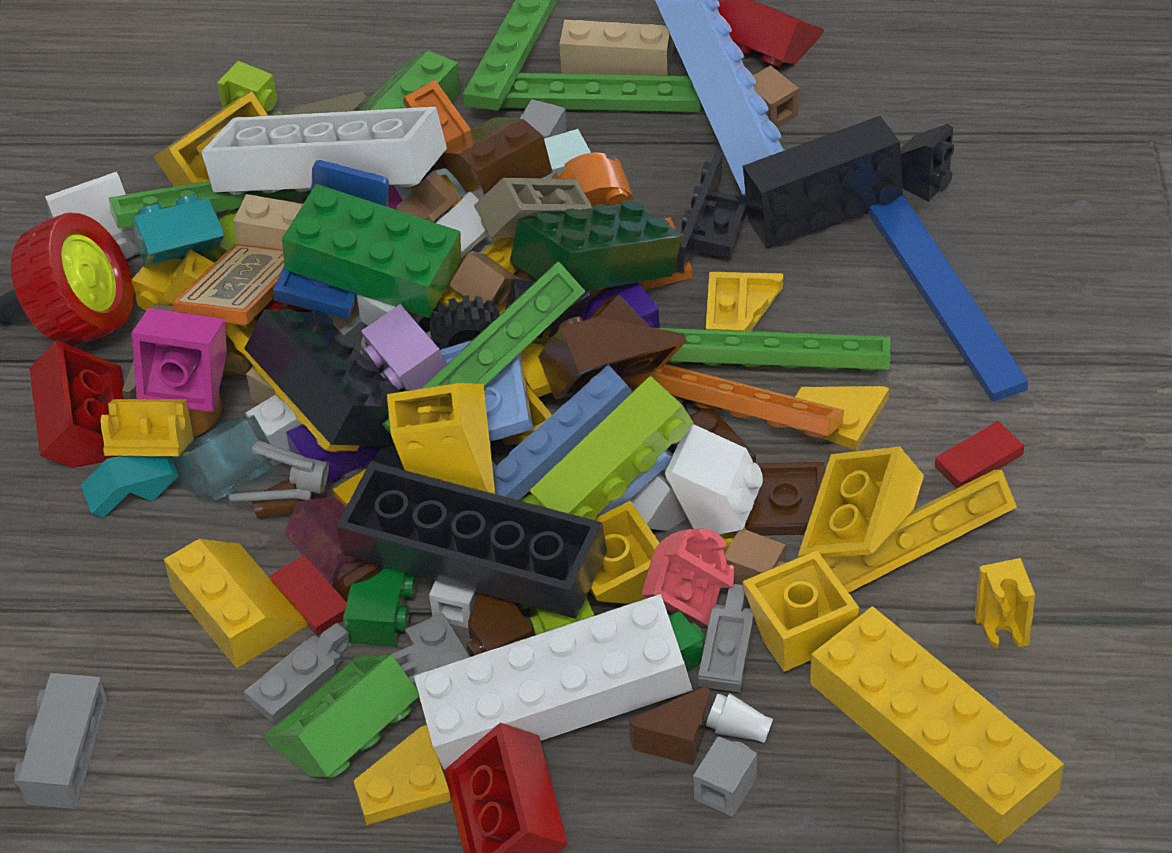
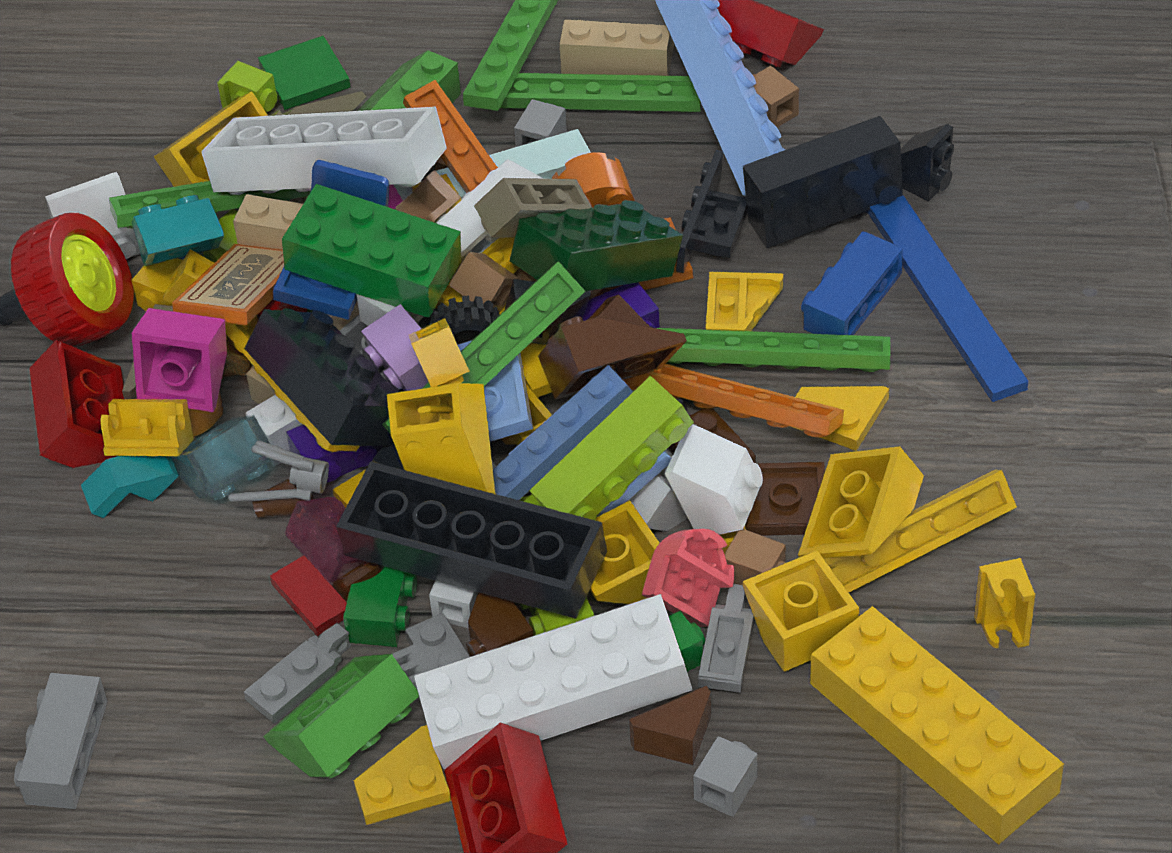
(232, 598): yellow slope -> none
(305, 72): none -> green tile
(439, 354): none -> yellow slope
(495, 152): reddish brown slope -> none
(737, 719): white cone -> none
(852, 286): none -> blue brick
(979, 455): red tile -> none

